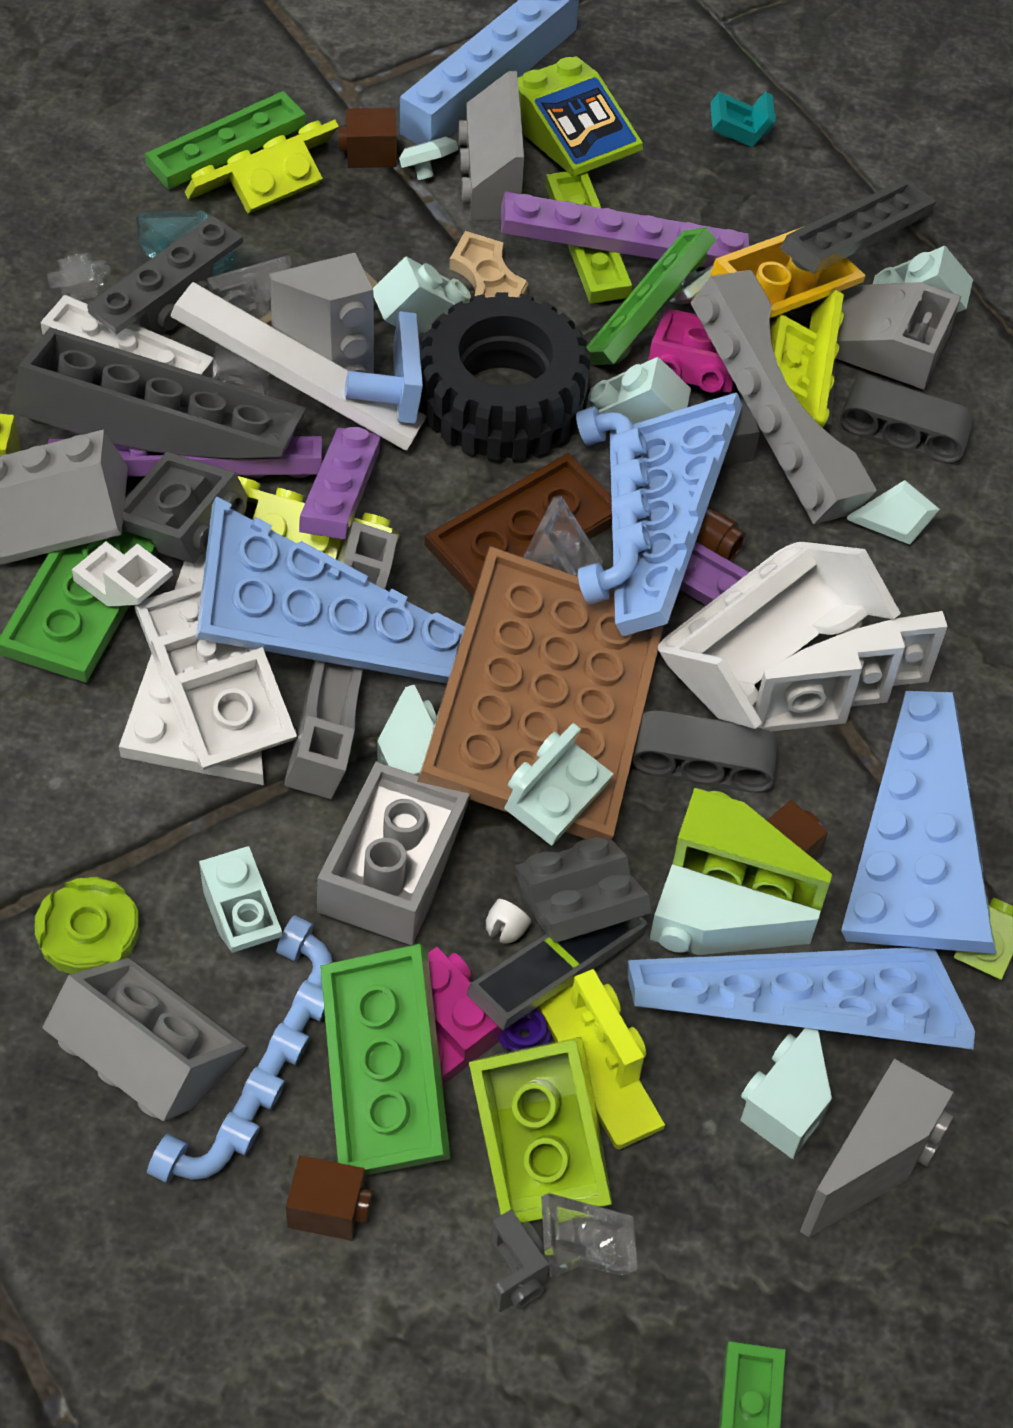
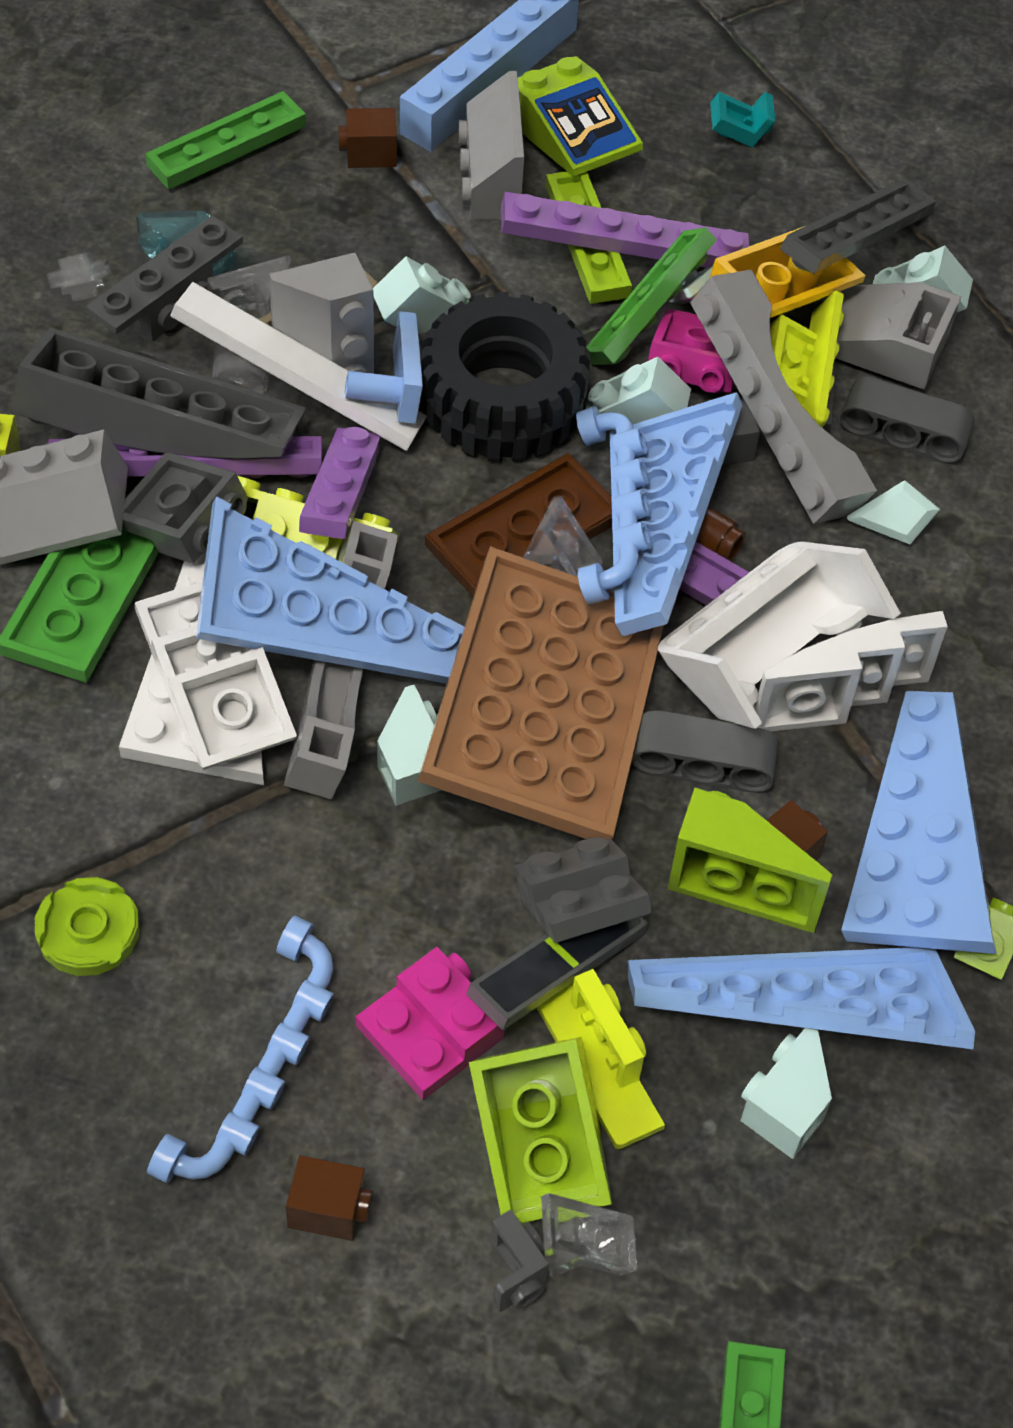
(73, 317): white plate -> none
(120, 577): white slope -> none
(141, 1037): light grey slope -> none
(238, 900): light aqua slope -> none
(269, 174): neon yellow bracket -> none
(384, 1061): bright green plate -> none
(391, 854): light grey slope -> none
(421, 154): light aqua piece -> none
(482, 264): tan tile -> none
(507, 919): white hinge -> none
(533, 1023): dark purple plate -> none
(556, 786): light aqua bracket -> none
(722, 917): light aqua slope -> none
(892, 1134): light grey slope -> none

